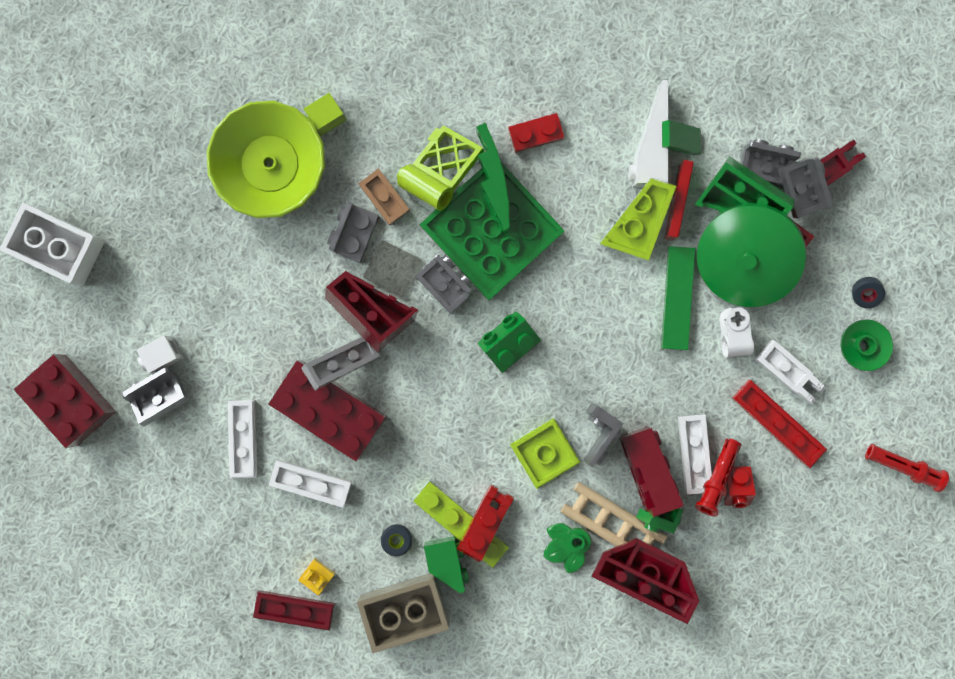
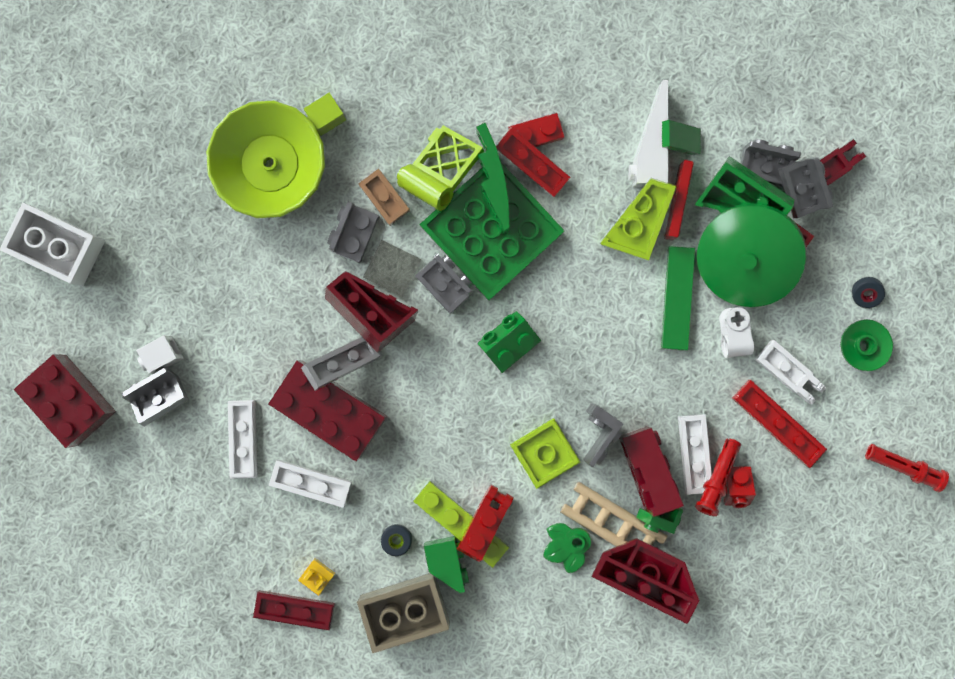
(532, 162): none -> red plate

